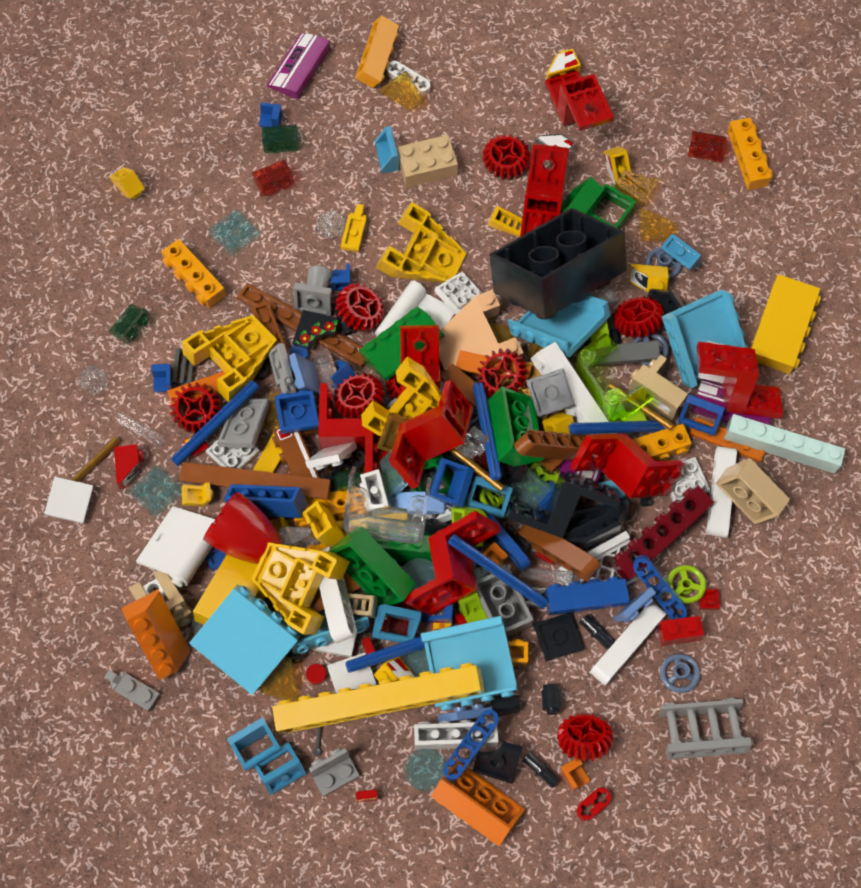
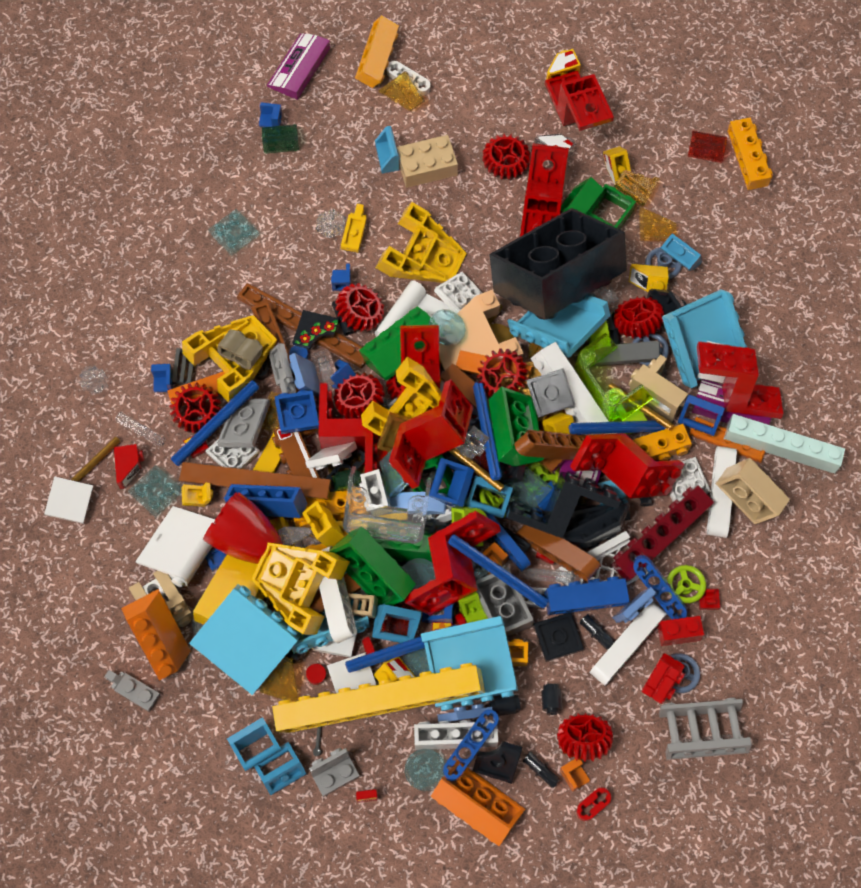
(127, 182): yellow slope -> none
(129, 324): clear green bracket -> none
(193, 273): light orange brick -> none
(240, 349): none -> dark tan brick
(273, 178): clear red brick -> none
(315, 294): light grey plant -> none
(450, 326): none -> clear light blue tile
(498, 224): yellow slope -> none
(663, 679): none -> red brick
(785, 323): yellow brick -> none

